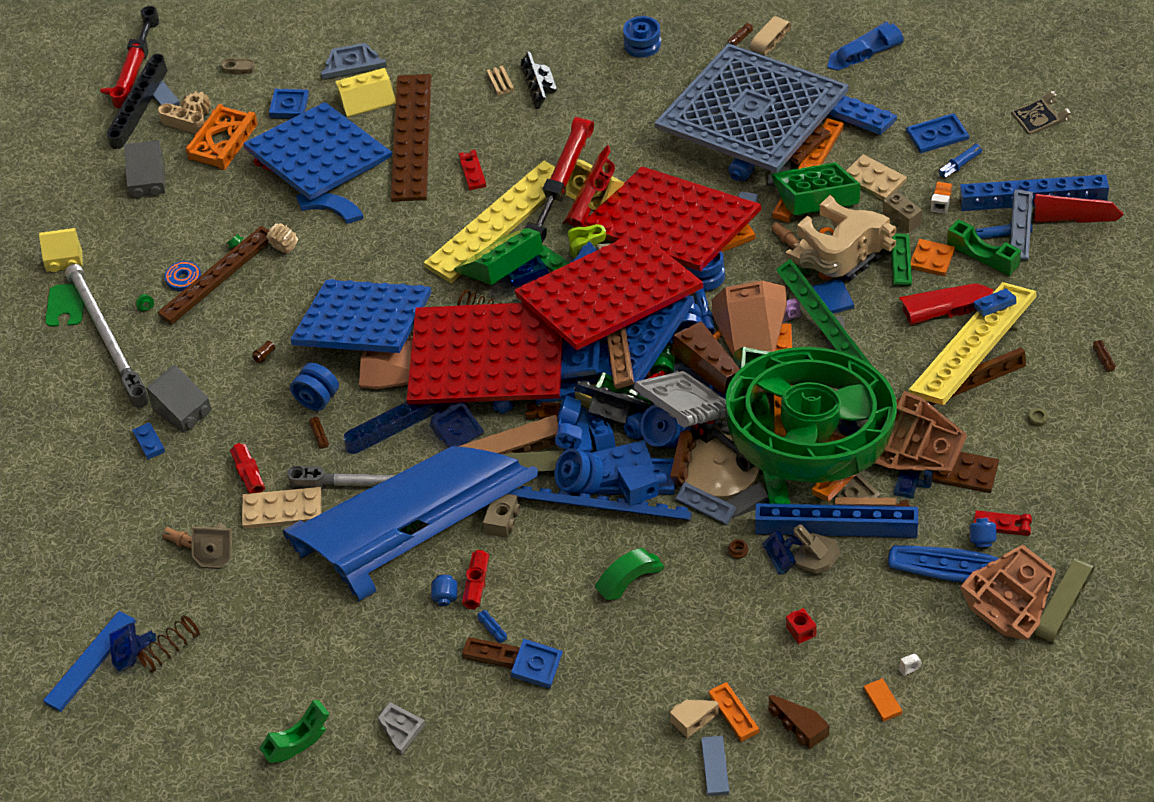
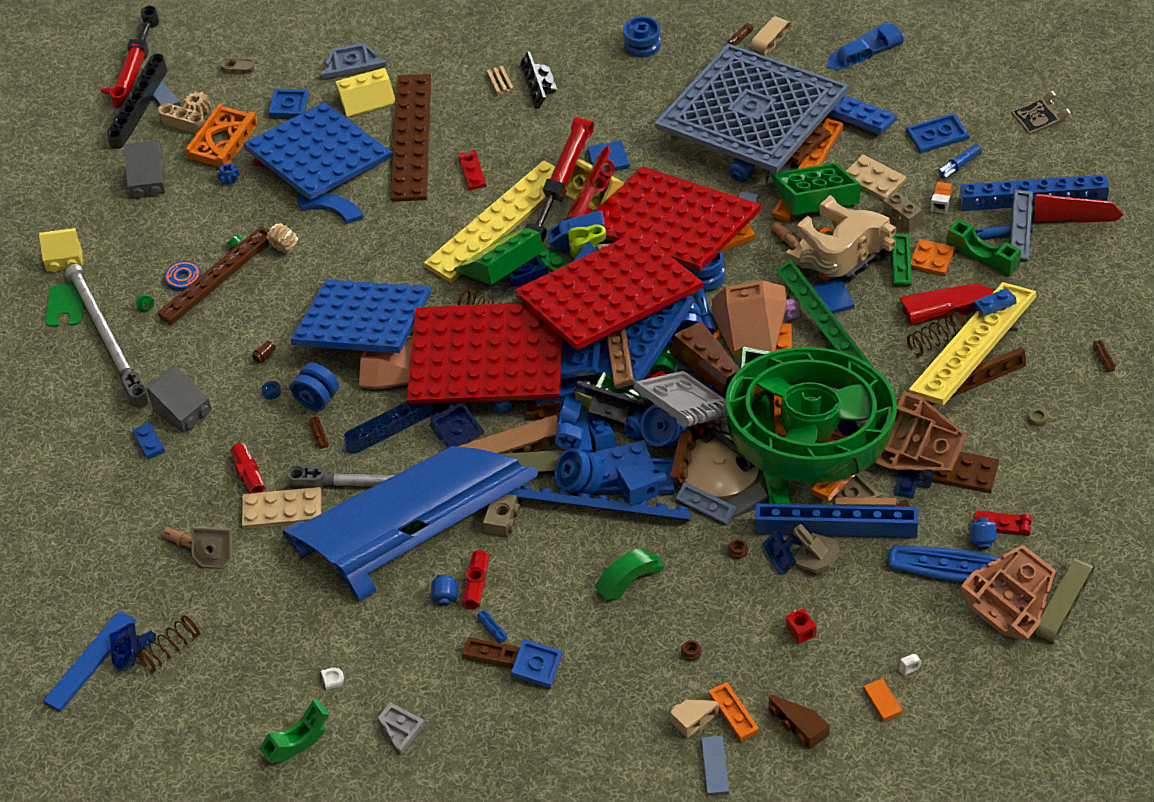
(228, 173): none -> blue gear
(271, 390): none -> clear blue tile
(332, 678): none -> white tile
(559, 233): none -> blue slope
(617, 154): none -> blue tile
(691, 645): none -> reddish brown plate
(959, 317): none -> reddish brown piece

